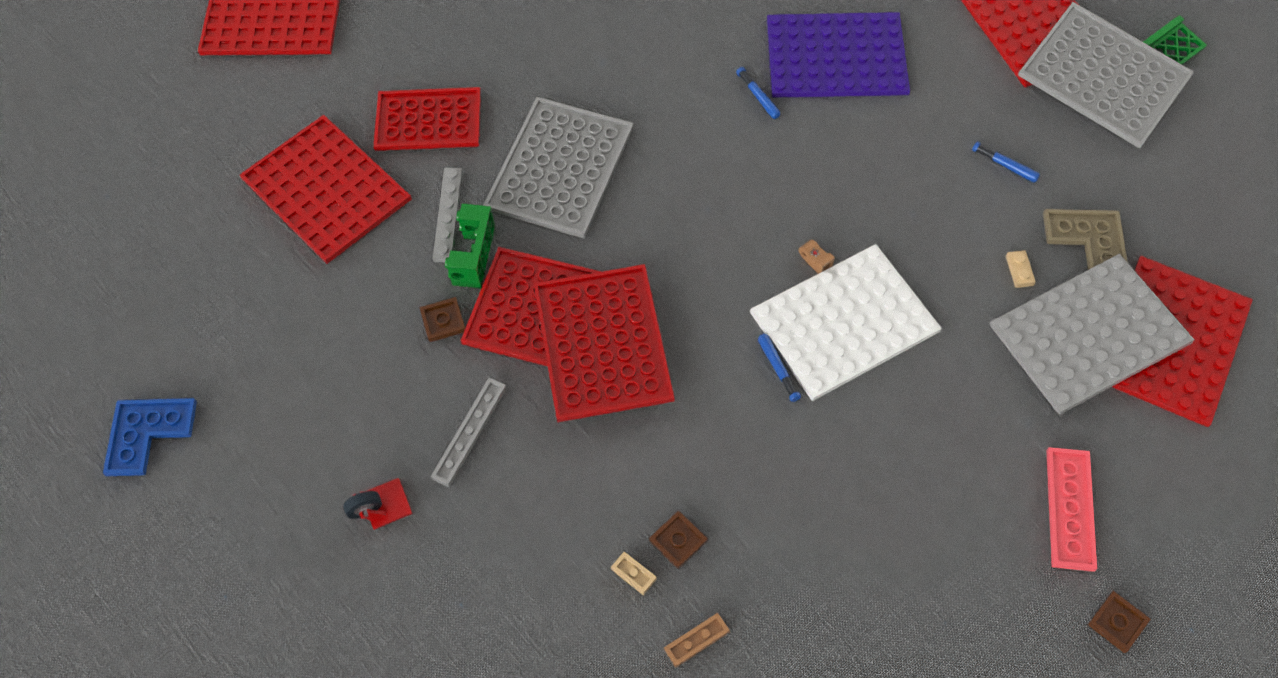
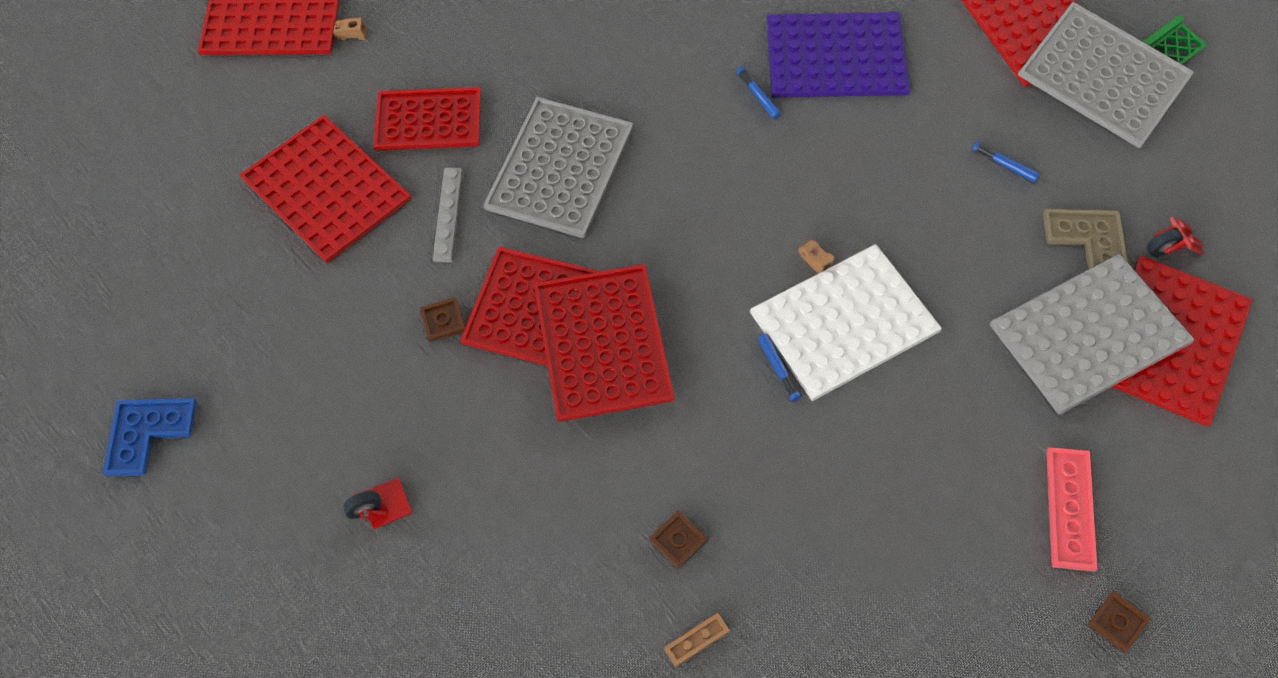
(350, 29): none -> medium nougat leg
(468, 432): light grey plate -> none
(469, 268): green plate -> none
(633, 573): tan plate -> none
(1020, 269): tan plate -> none
(1172, 240): none -> plate

